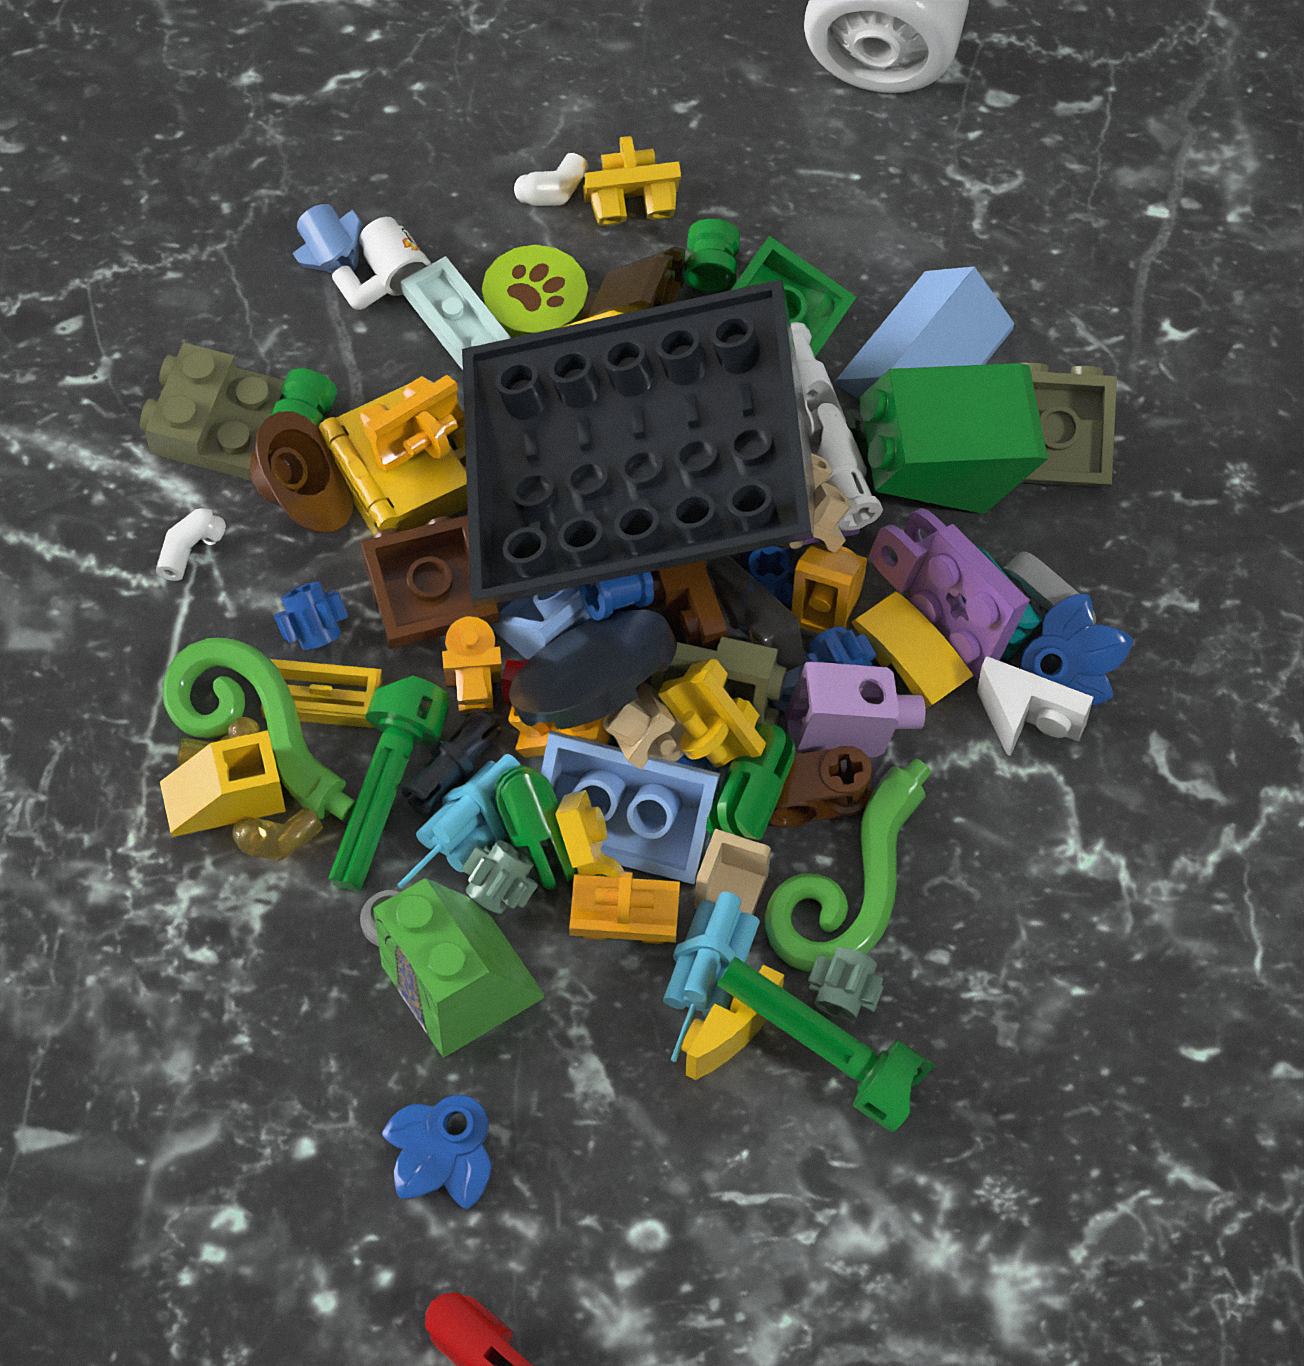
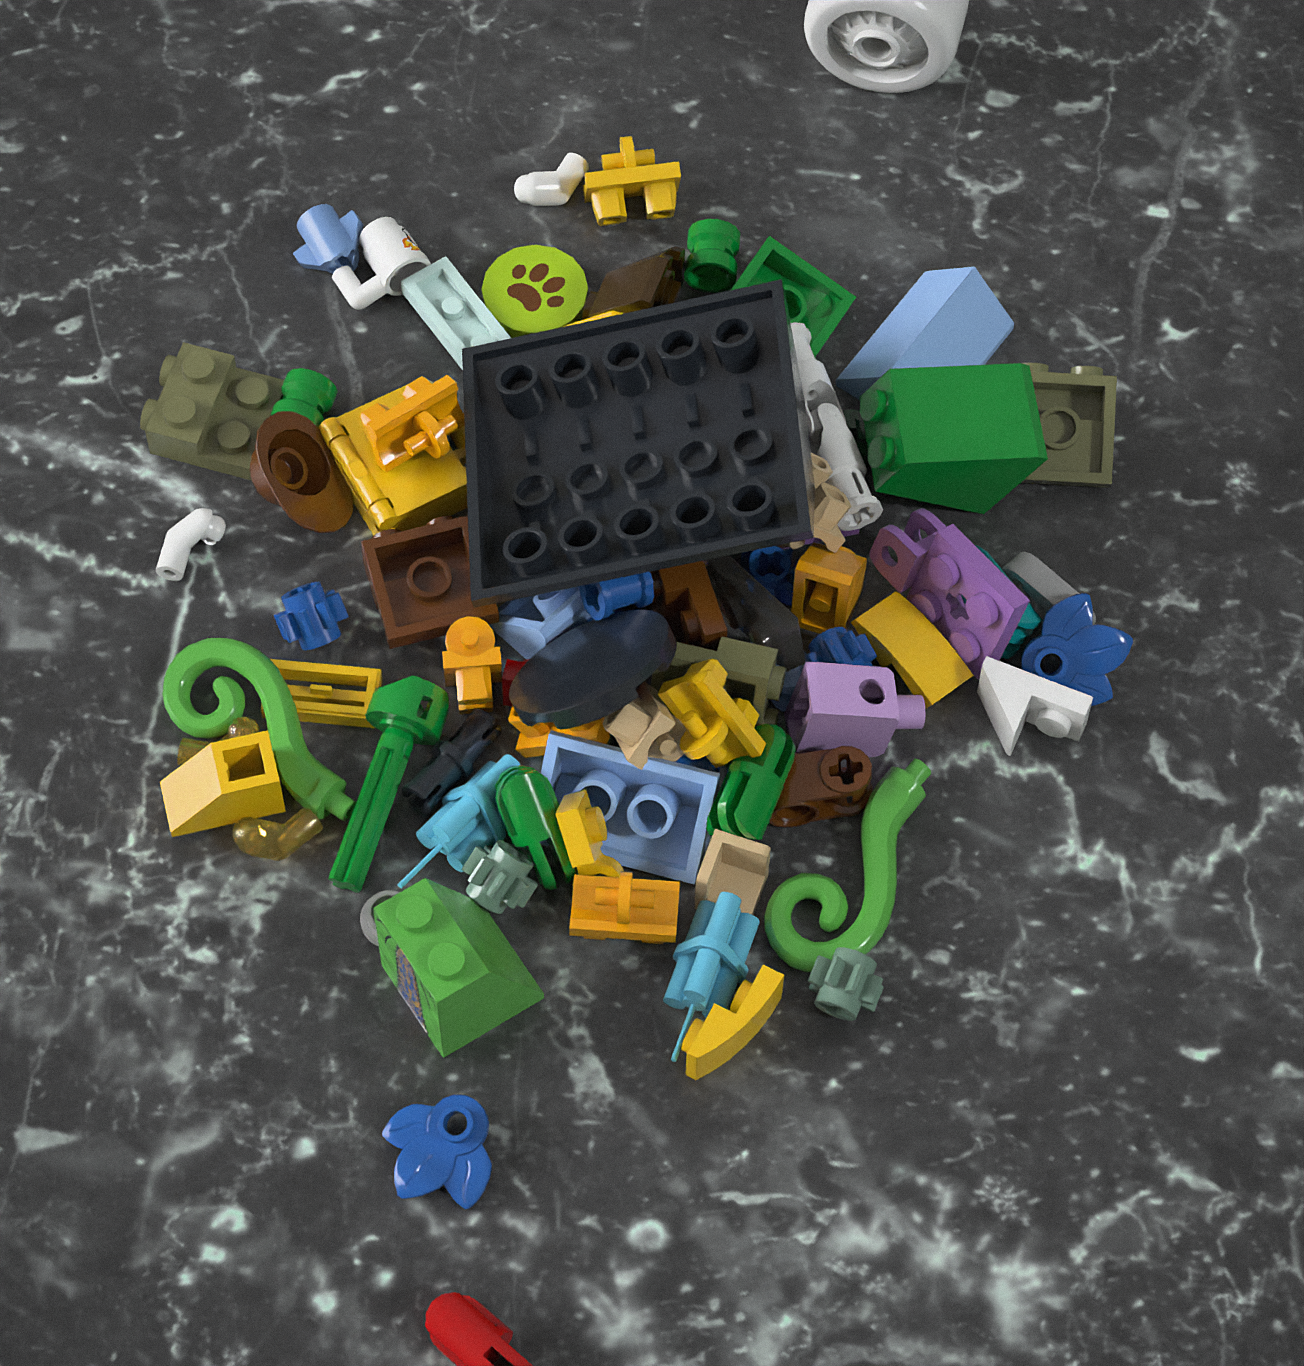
(883, 1077): green piece -> none

